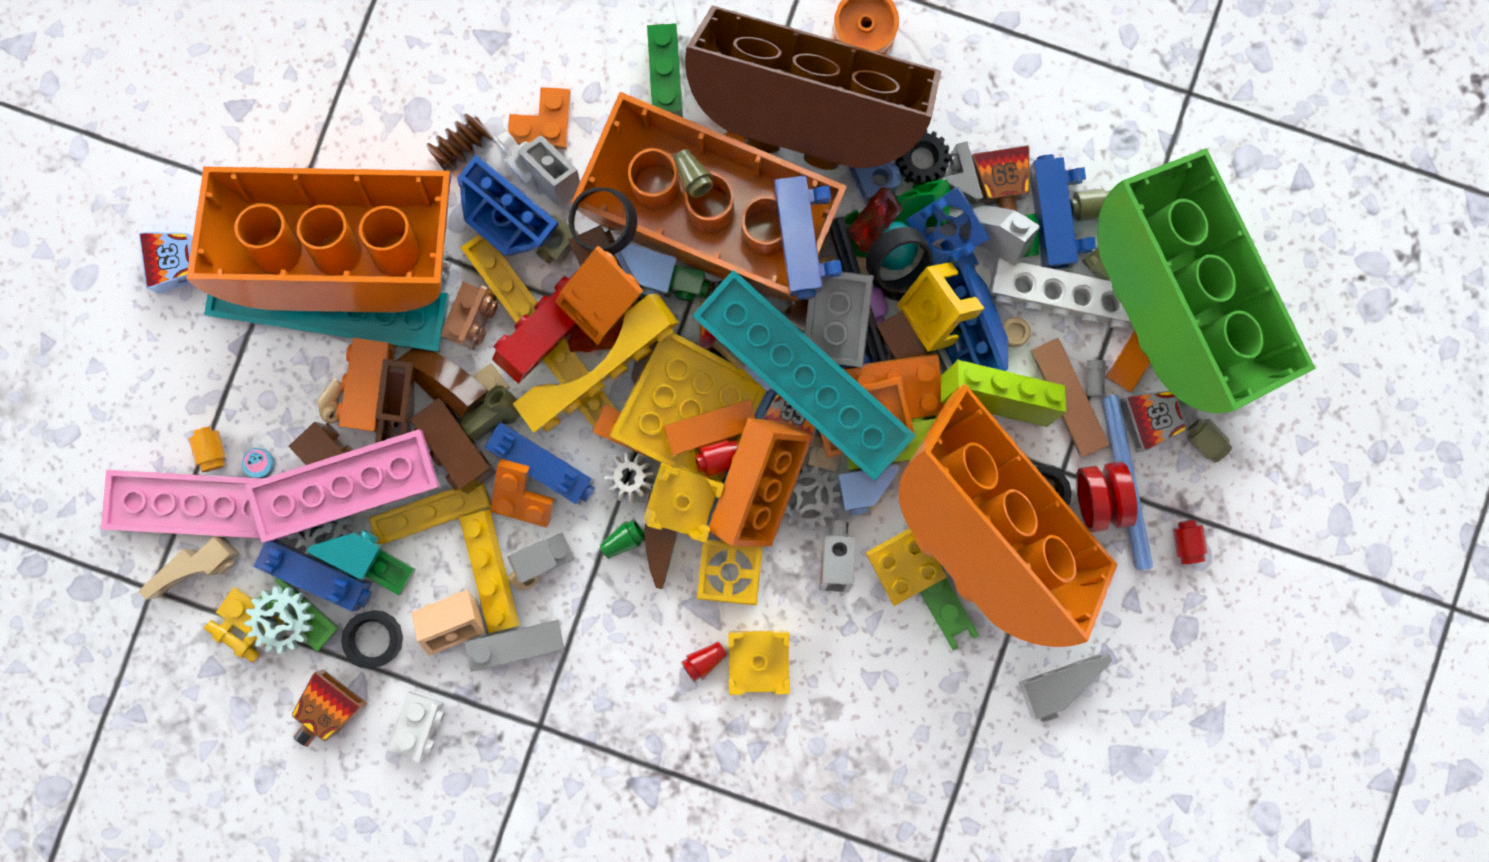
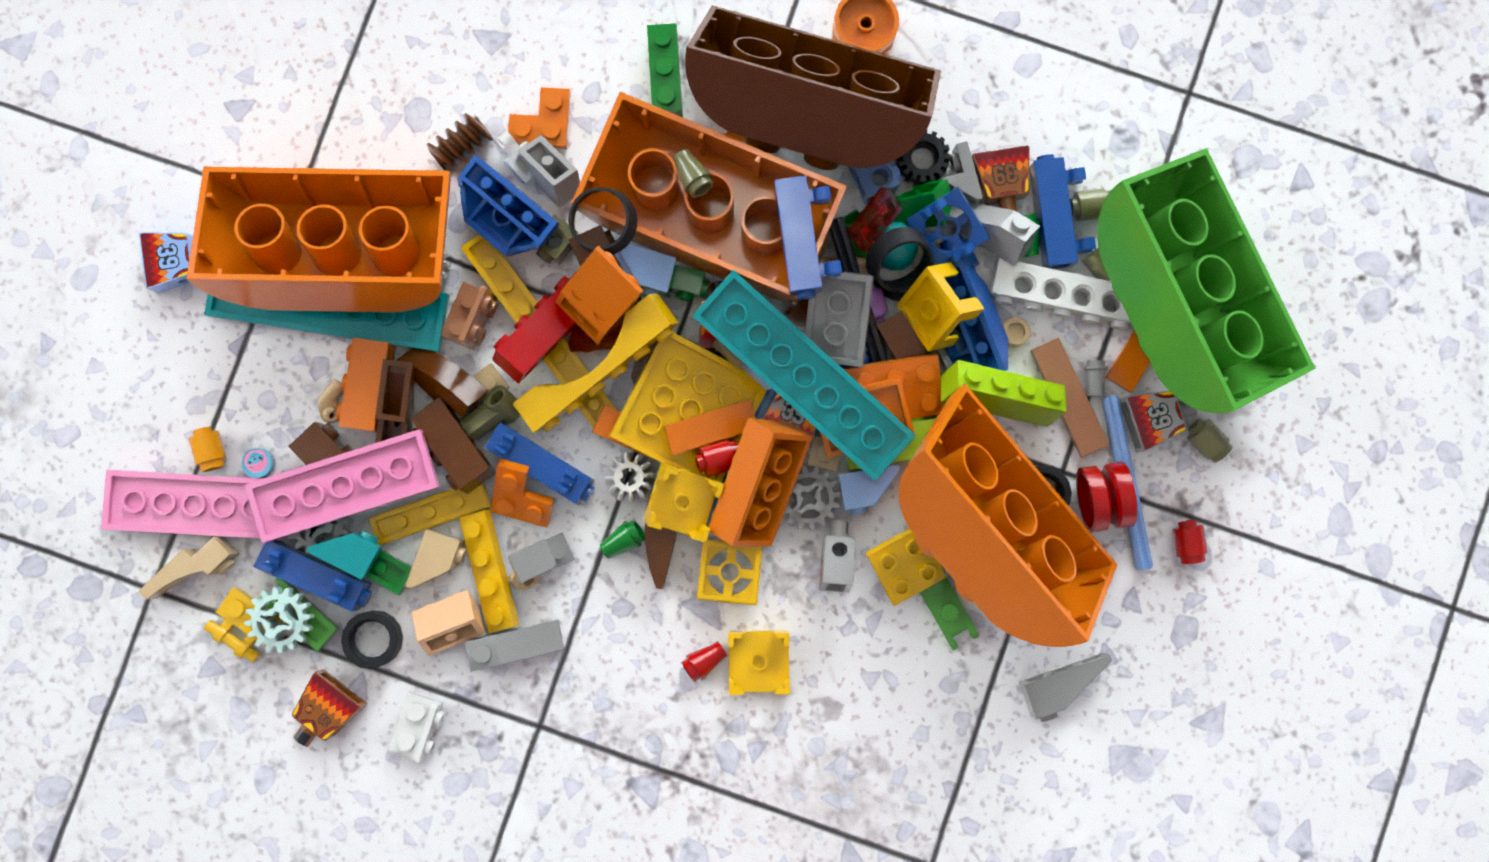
(435, 557): none -> tan slope

